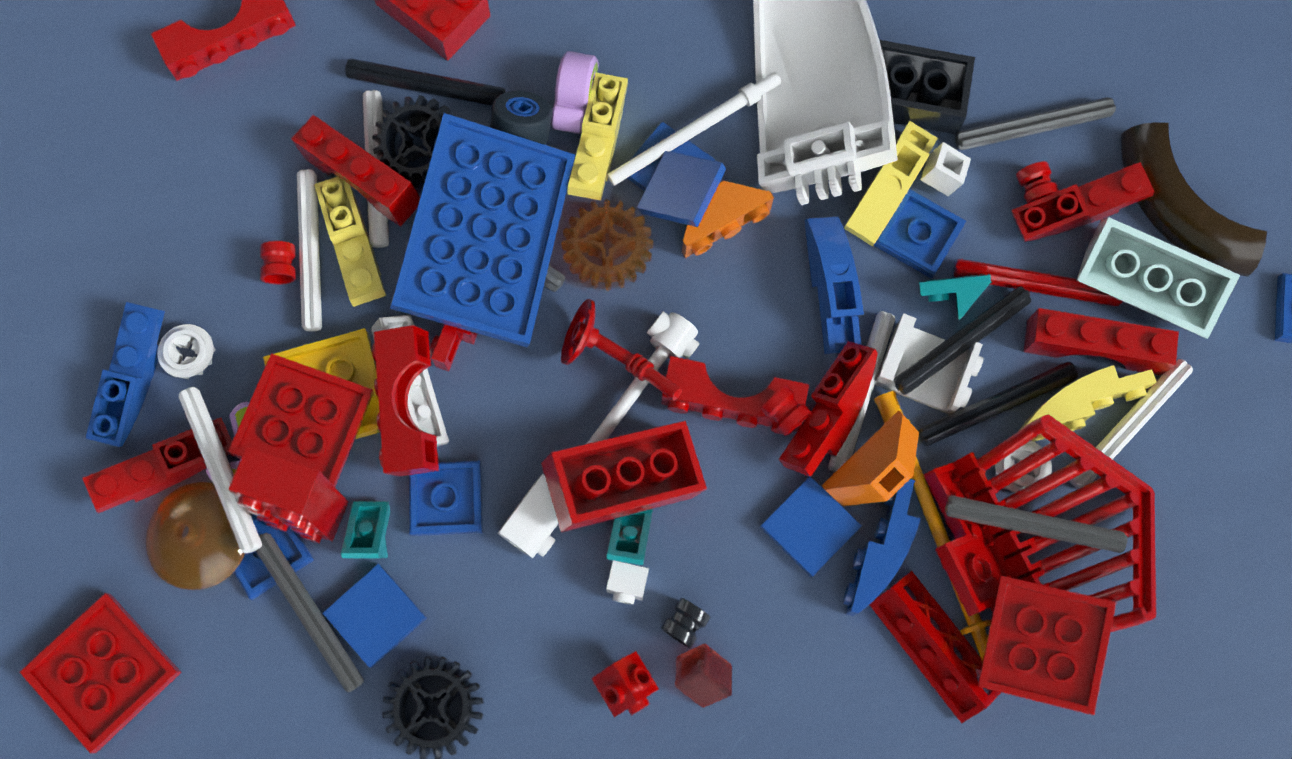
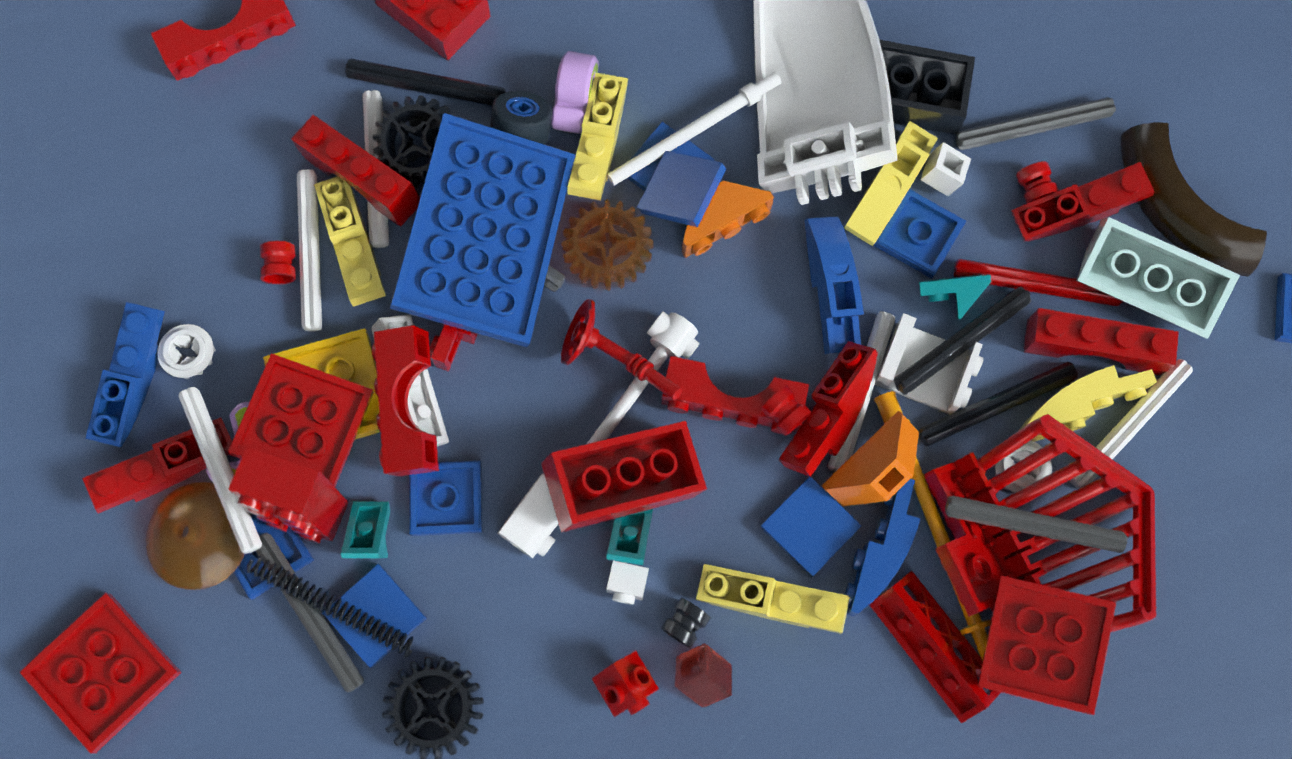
(340, 613): none -> black piece
(773, 599): none -> light yellow slope

